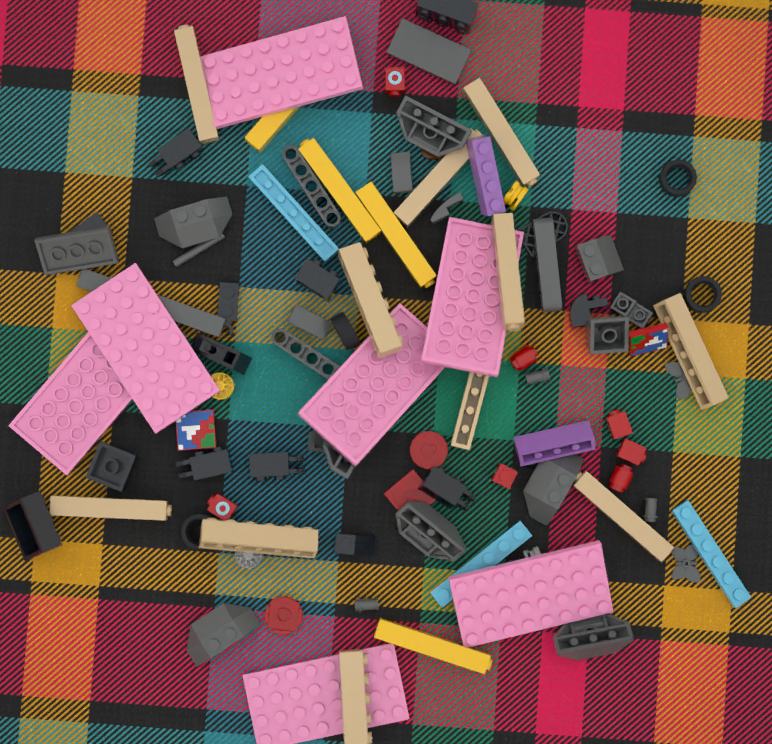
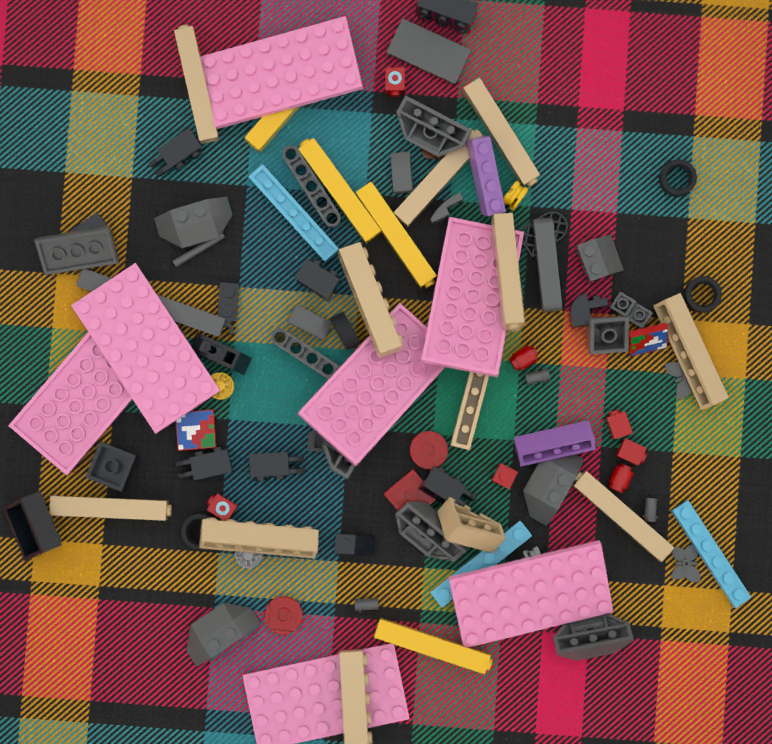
(468, 528): none -> tan wedge

